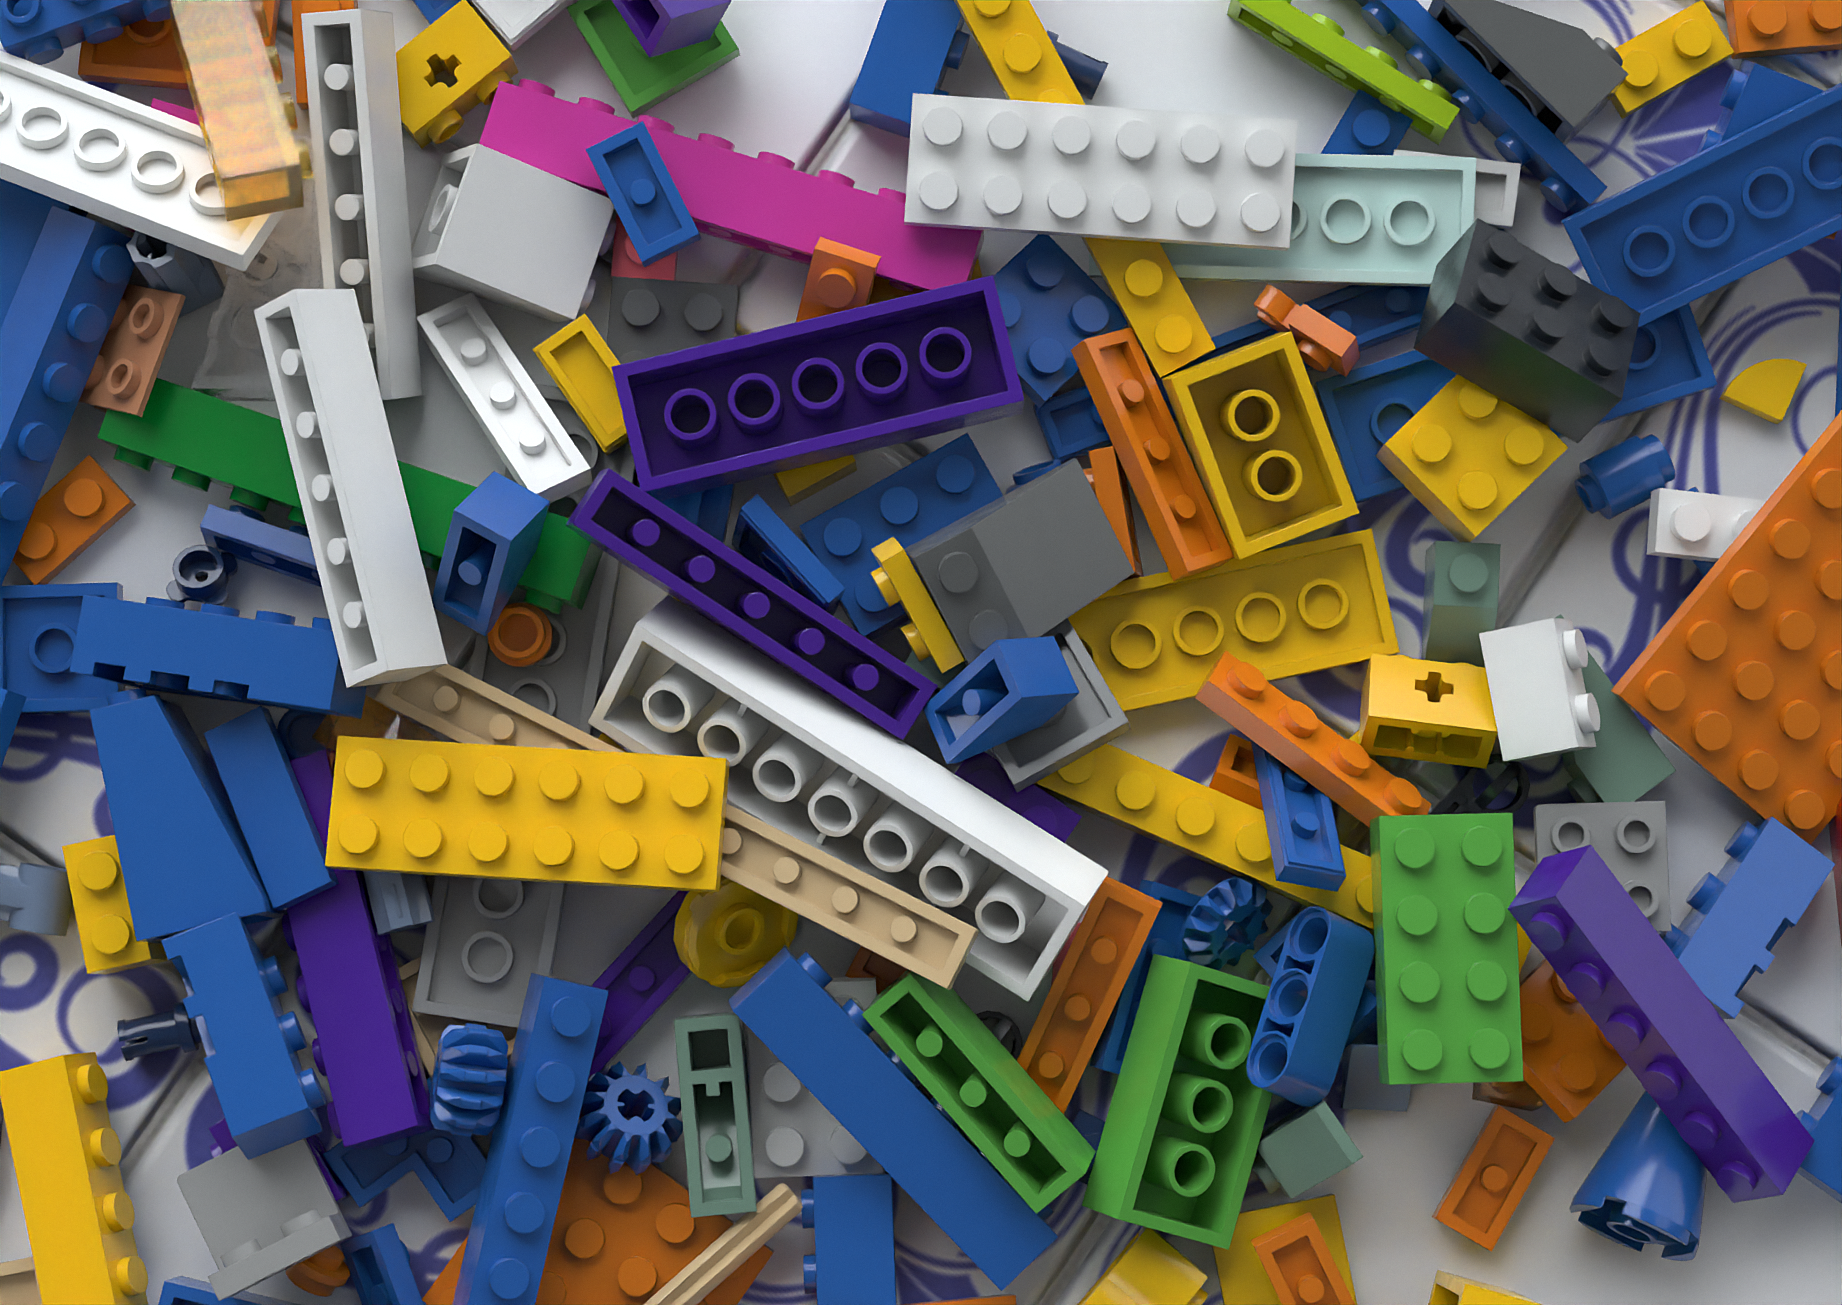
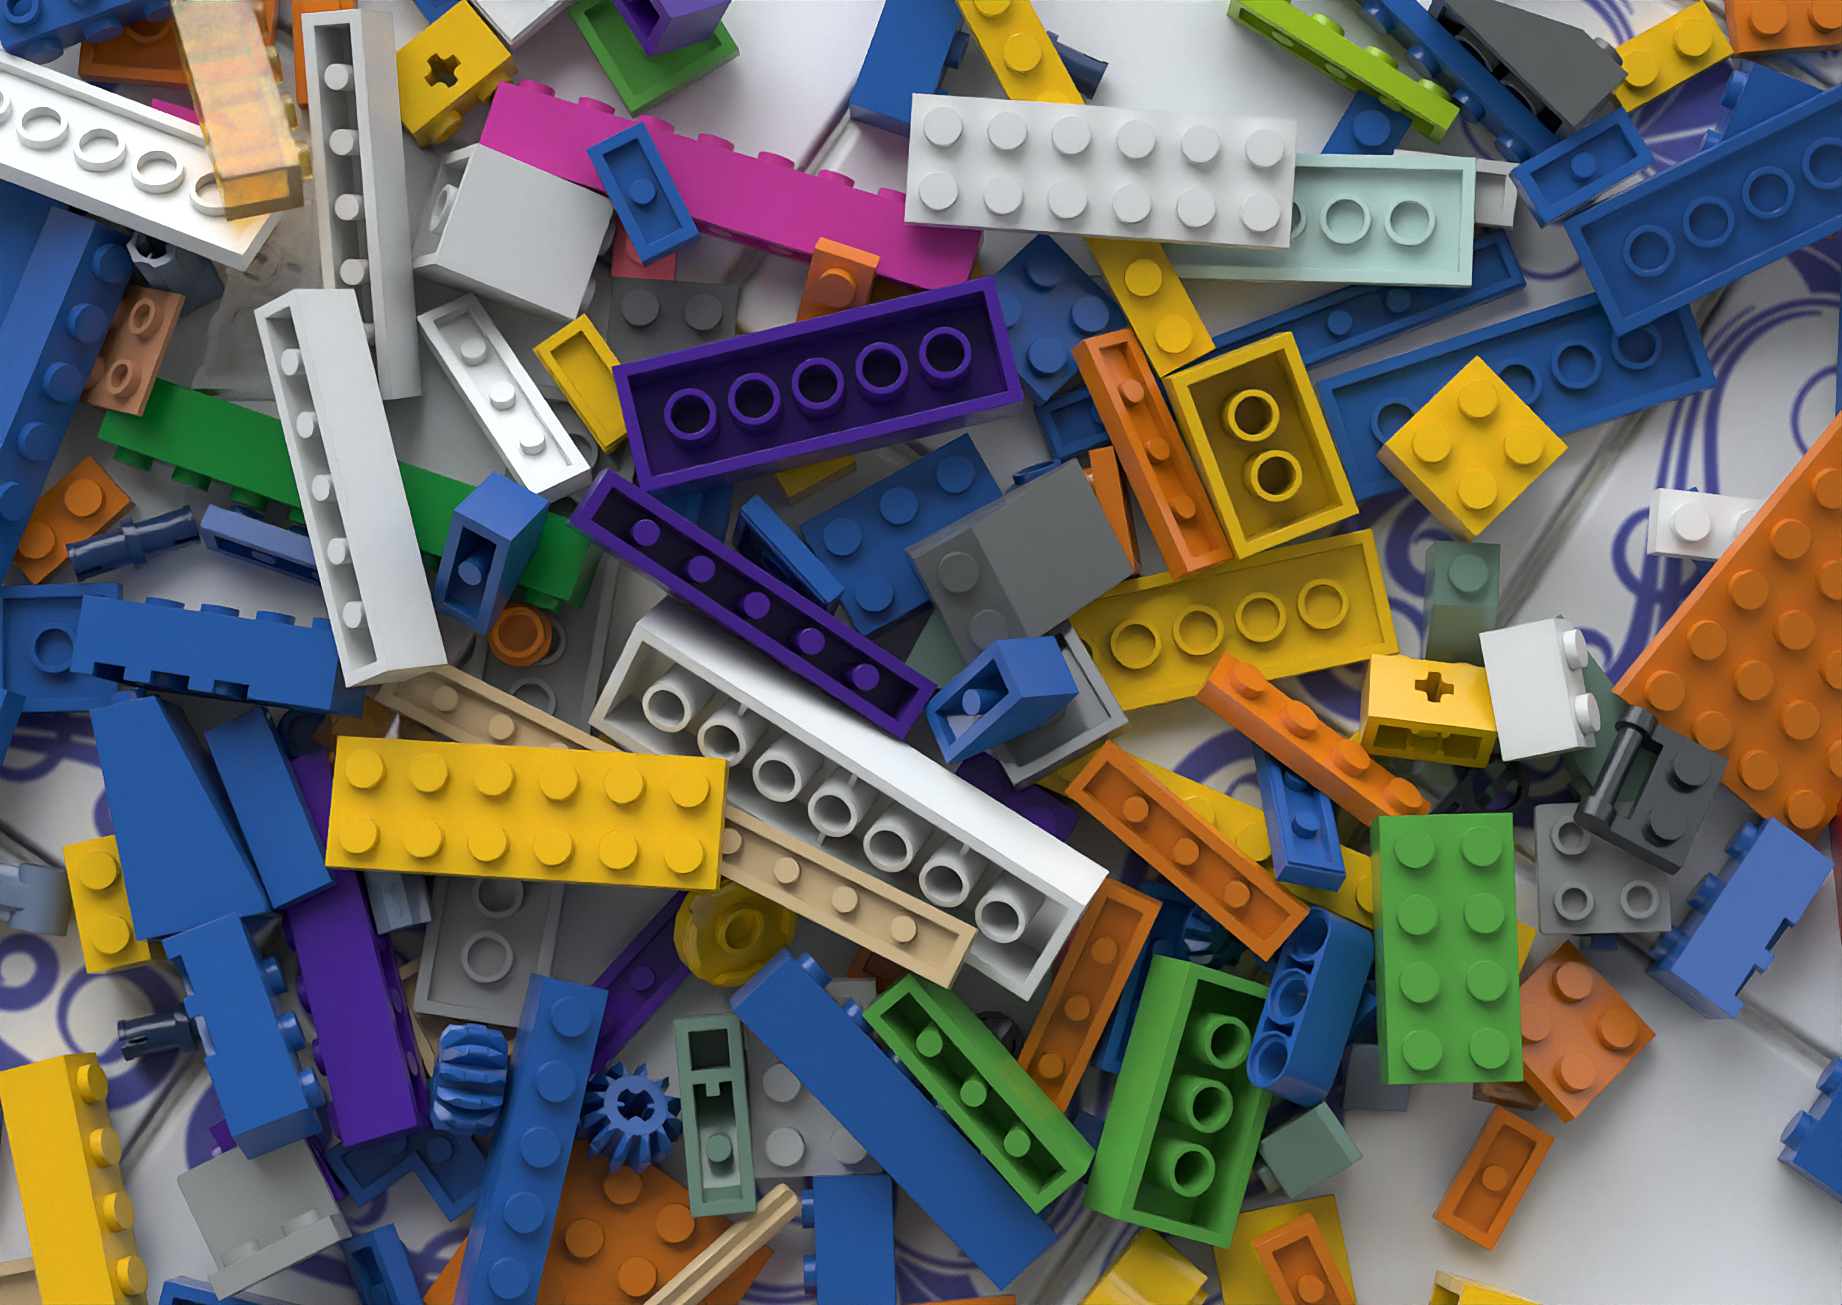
(133, 543): none -> dark blue pin
(200, 562): dark blue plate -> none
(320, 1272): orange plate -> none
(900, 583): yellow plate -> none
(1187, 850): none -> orange plate
(1236, 772): orange plate -> none
(1317, 338): orange plate -> none
(1528, 331): black brick -> none
(1581, 167): none -> blue plate
(1624, 475): blue brick -> none
(1646, 1187): blue cone -> none
(1661, 1024): dark purple brick -> none
(1669, 800): none -> black plate
(1765, 388): yellow tile -> none

